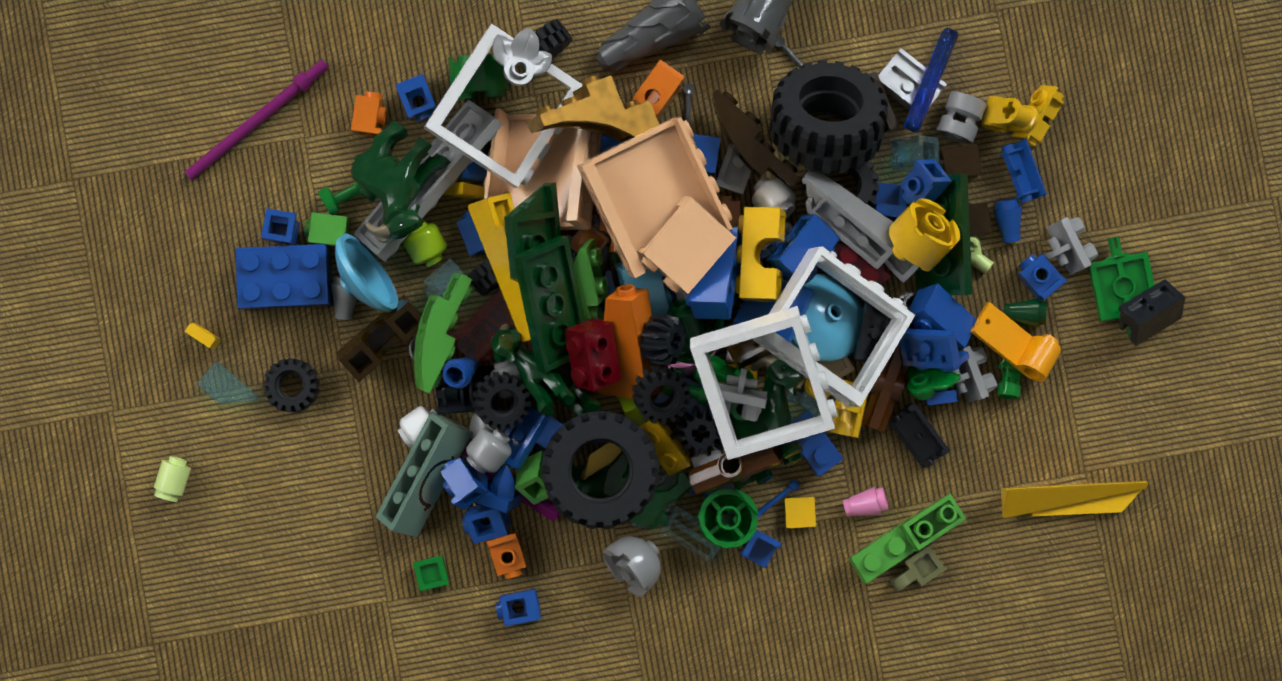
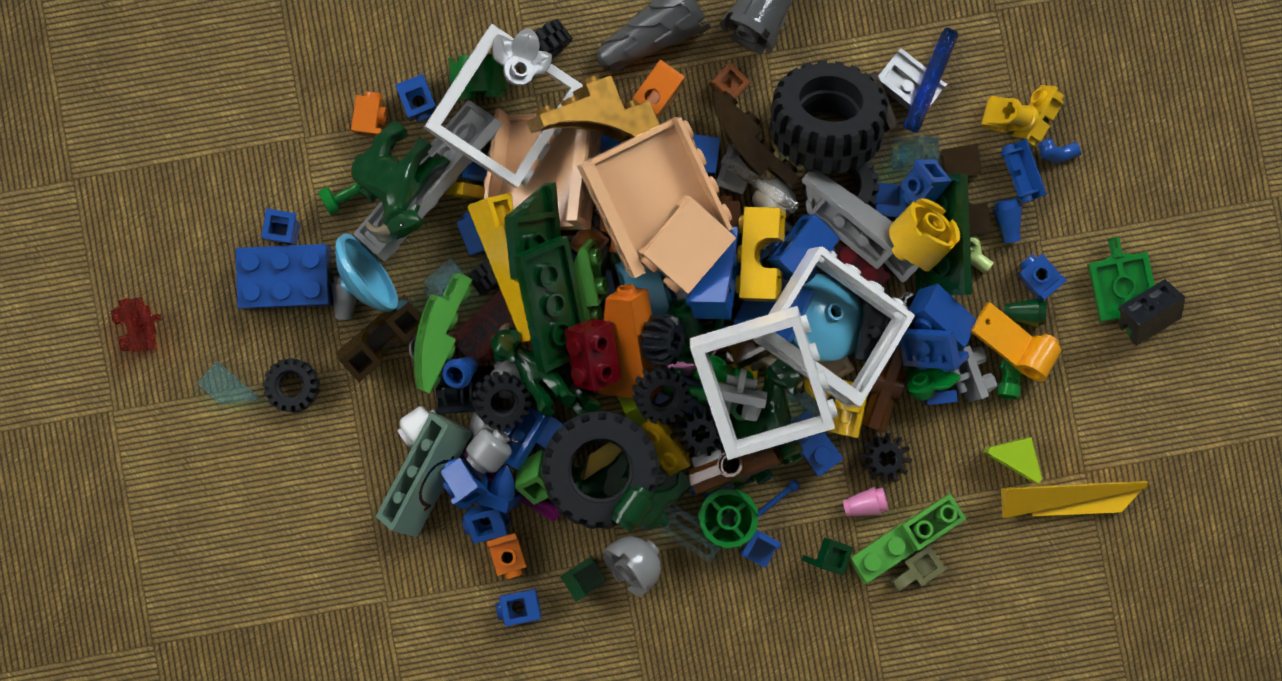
(139, 324): none -> clear red hips
(171, 479): yellowish green brick -> none
(203, 335): yellow tile -> none
(301, 82): magenta bar -> none
(326, 228): bright green brick -> none
(425, 244): lime head -> none
(431, 573): green plate -> none
(583, 578): none -> dark green panel
(633, 507): none -> dark green brick
(687, 90): dark grey hinge -> none
(729, 80): none -> dark orange tile
(759, 183): none -> clear bar
(781, 44): dark grey hinge -> none
(800, 512): yellow tile -> none
(831, 557): none -> dark green panel
(885, 448): none -> black gear
(918, 435): black hinge -> none
(963, 107): light grey wheel -> none
(1018, 456): none -> lime slope
(1058, 154): none -> blue arm
(1068, 247): light grey hips -> none

